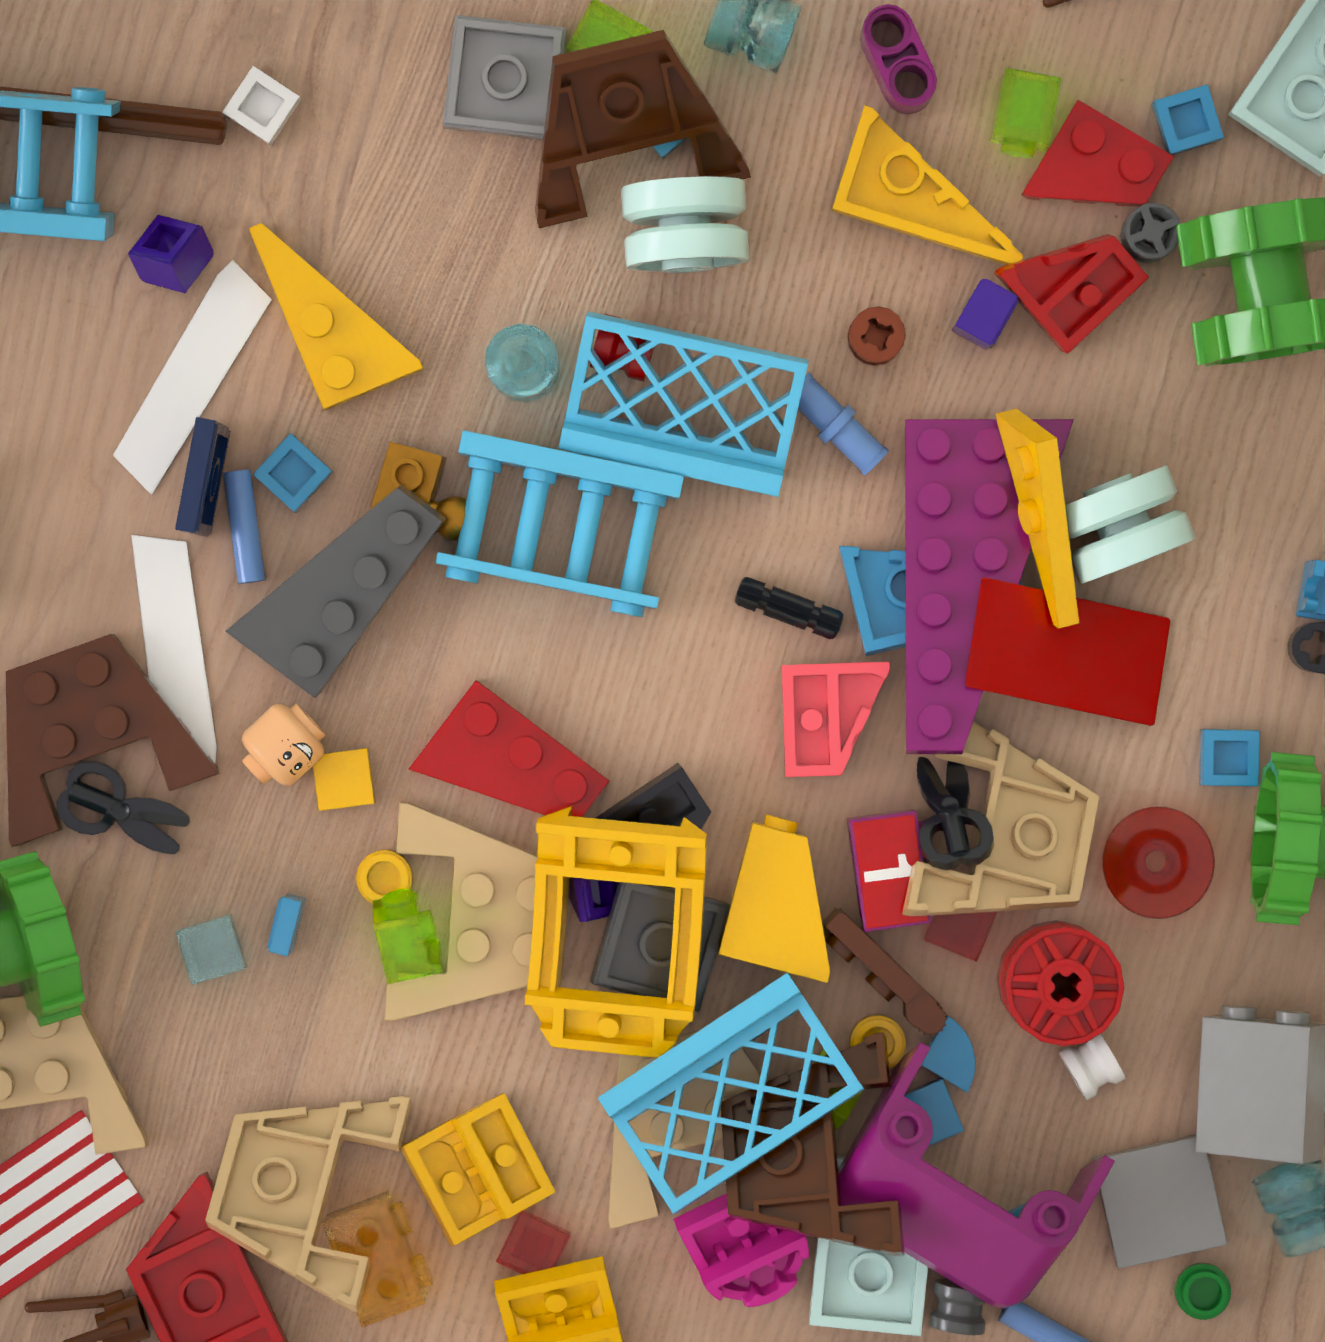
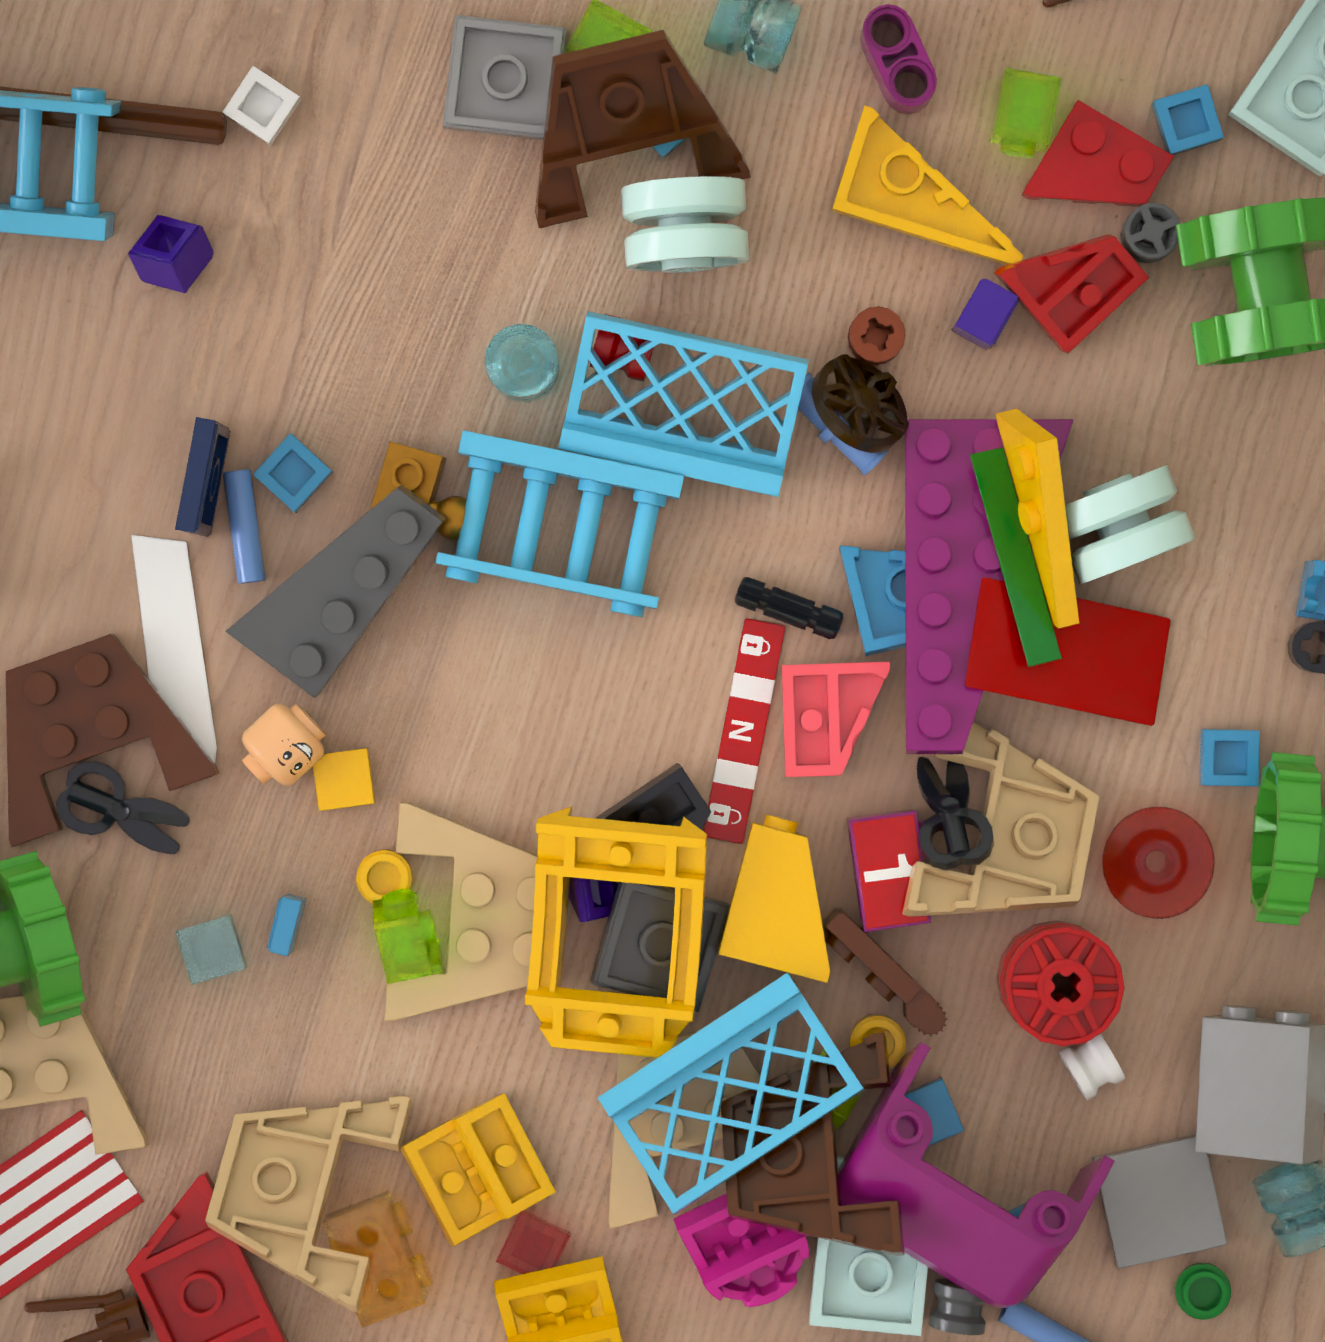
(192, 375): white sticker -> none
(337, 340): yellow wing -> none
(507, 757): red wing -> none
(744, 730): none -> red sticker
(860, 404): none -> dark brown wheel
(952, 1055): dark azure tile -> none
(961, 932): clear red tile -> none
(1015, 557): none -> green sticker

